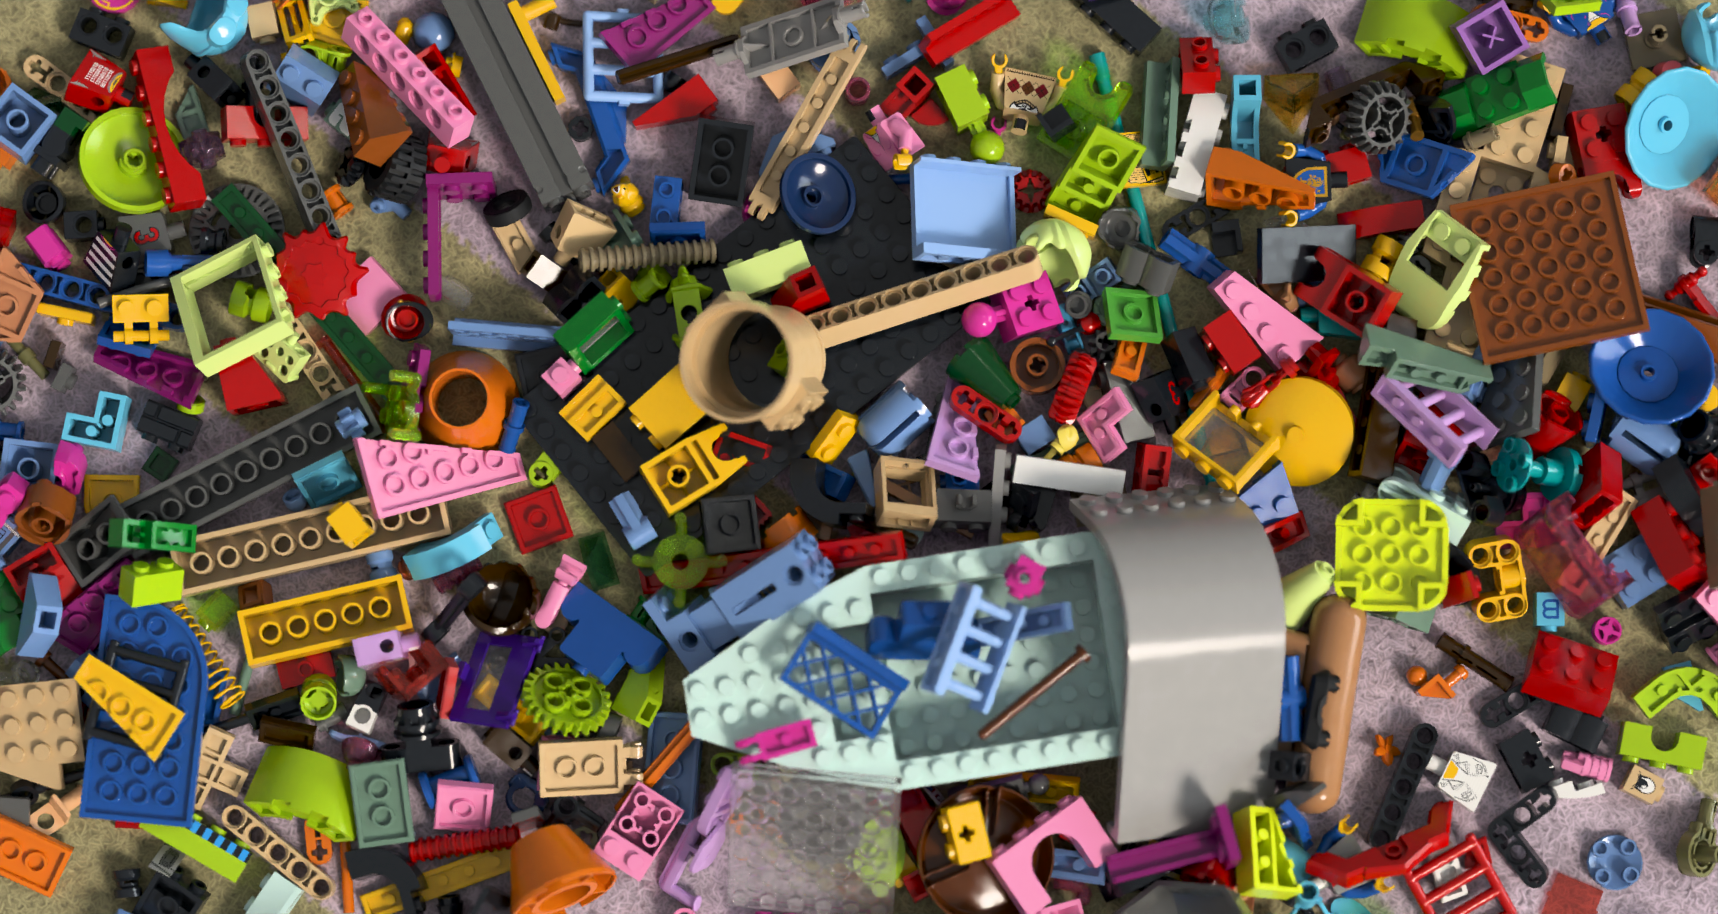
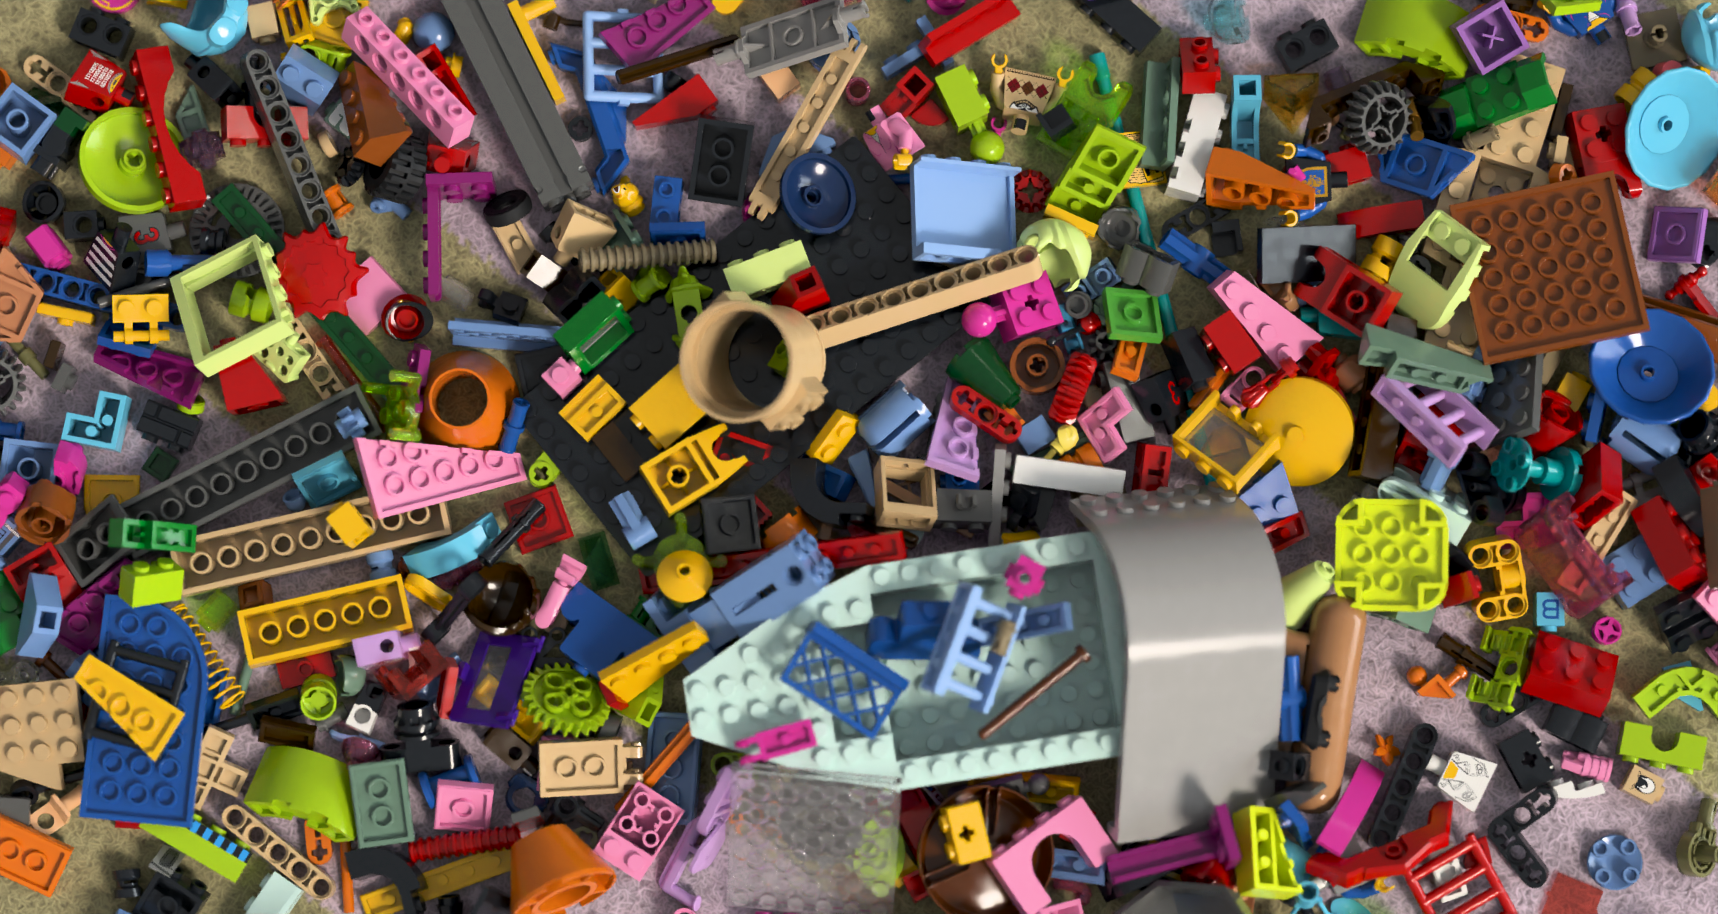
(327, 143): none -> tan tile
(427, 591): none -> yellow tile
(506, 308): none -> black plate
(519, 524): none -> black pin
(612, 699): none -> red tile
(644, 667): none -> yellow wing
(684, 587): none -> yellow dish
(1003, 637): none -> dark tan pin
(1296, 173): none -> dark pink hand
(1351, 808): none -> dark pink slope
(1512, 650): none -> lime piece
(1677, 234): none -> medium lavender tile

